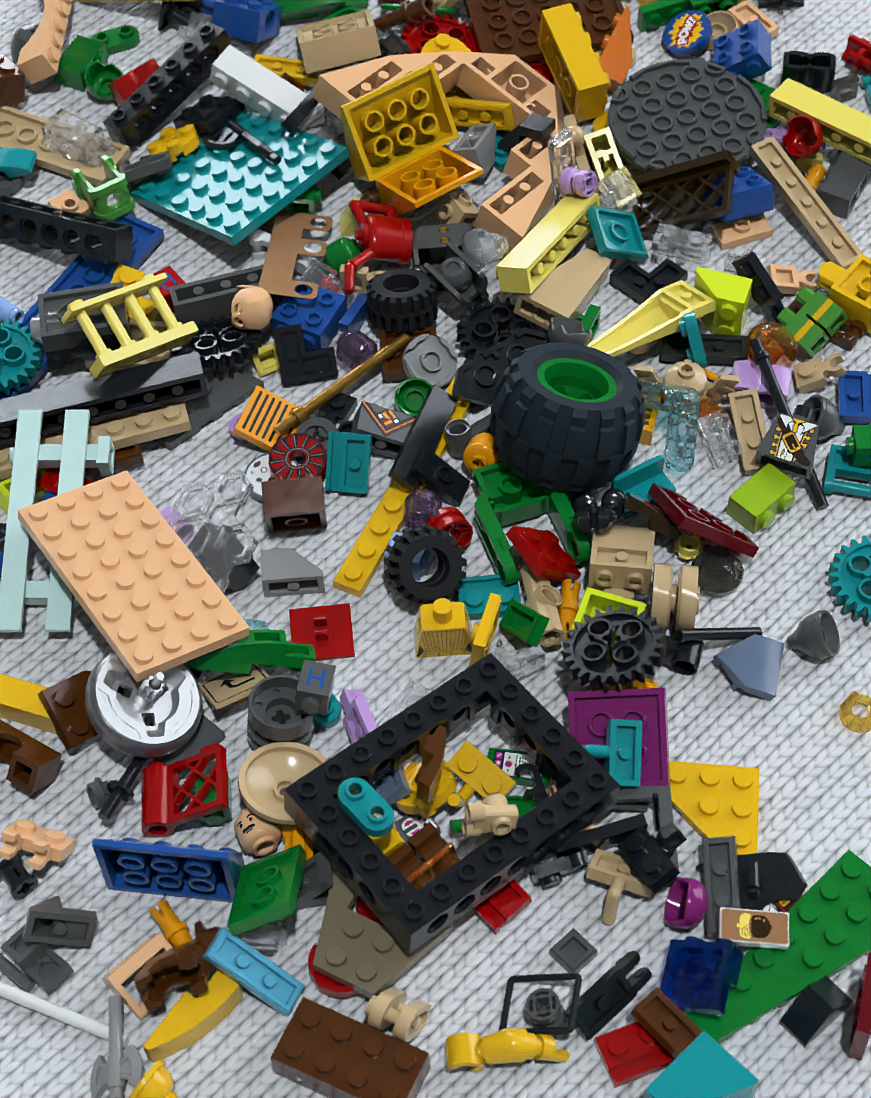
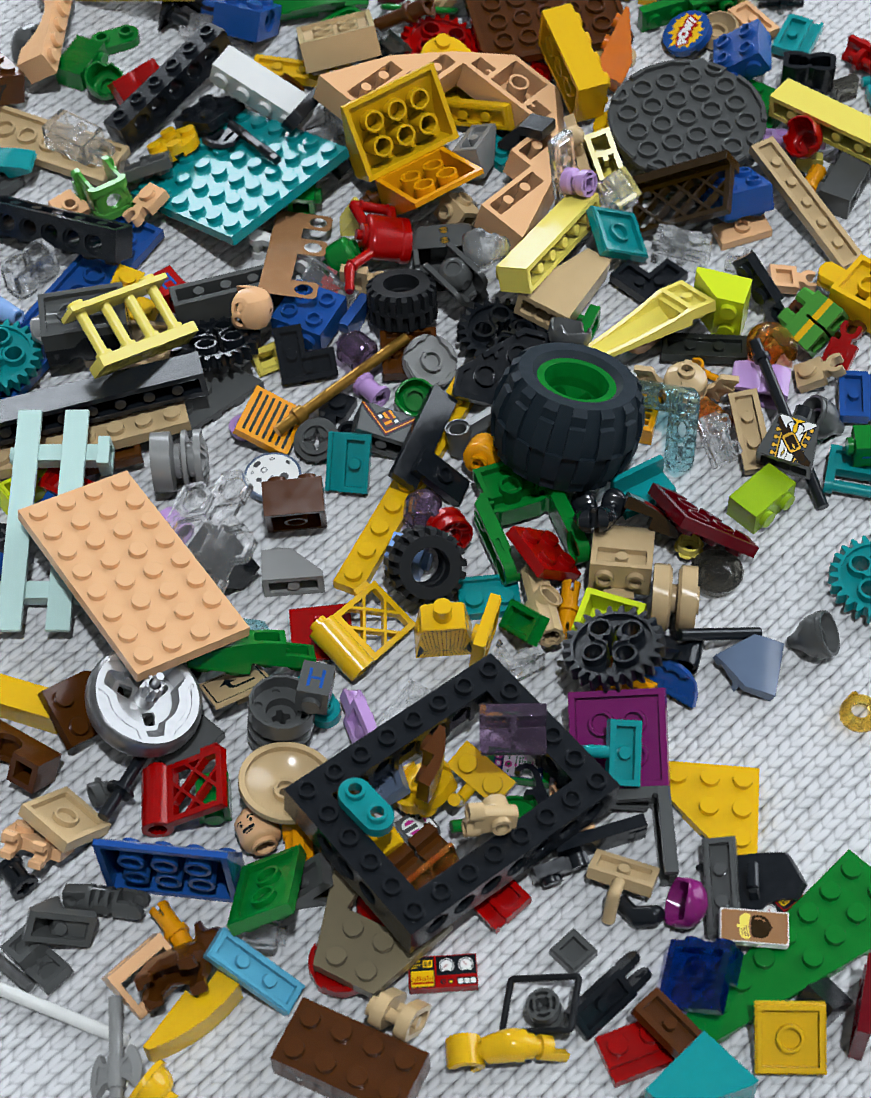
(30, 269): none -> clear brick
(64, 819): none -> tan plate
(105, 900): none -> dark grey hinge
(148, 201): none -> light nougat plate
(177, 460): none -> light grey wheel
(297, 445): tile -> none
(343, 641): none -> yellow piece
(371, 390): none -> lavender bush
(444, 974): none -> tile
(512, 729): none -> clear purple panel
(640, 916): none -> black arm
(652, 853): black hinge -> none
(677, 681): none -> blue tile
(690, 328): teal plate -> none
(790, 1037): none -> yellow plate
(797, 35): none -> teal plate
(844, 345): none -> red plate

